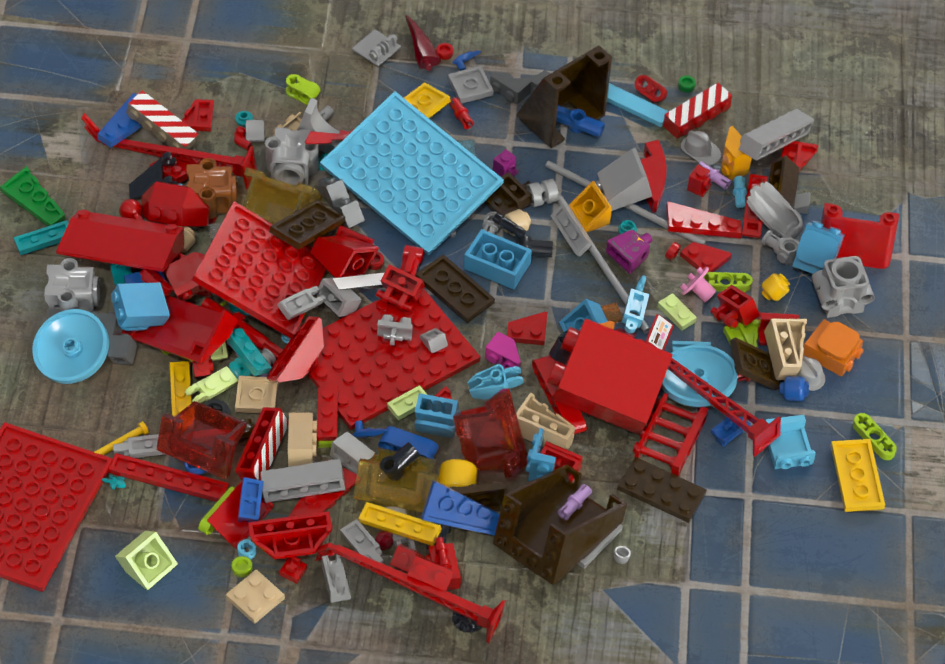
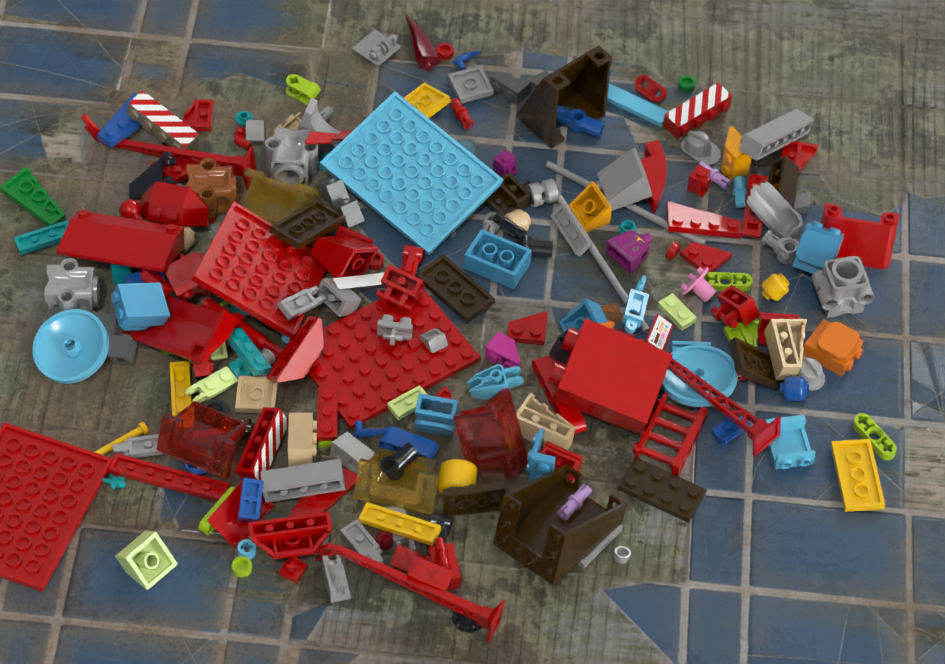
(255, 596): tan plate -> none
(456, 510): blue wing -> none

